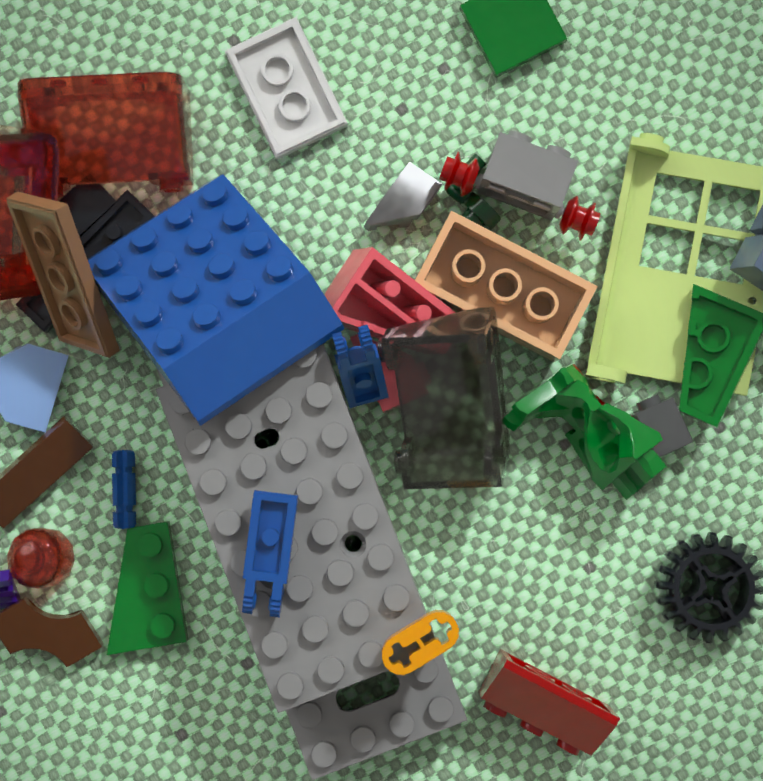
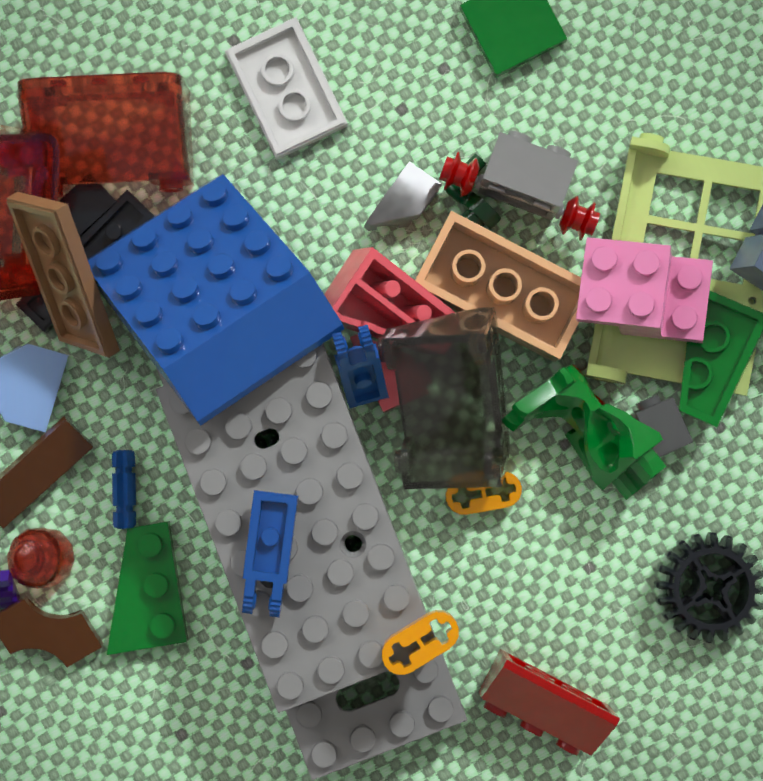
(485, 503): none -> light orange beam
(644, 290): none -> bright pink bracket

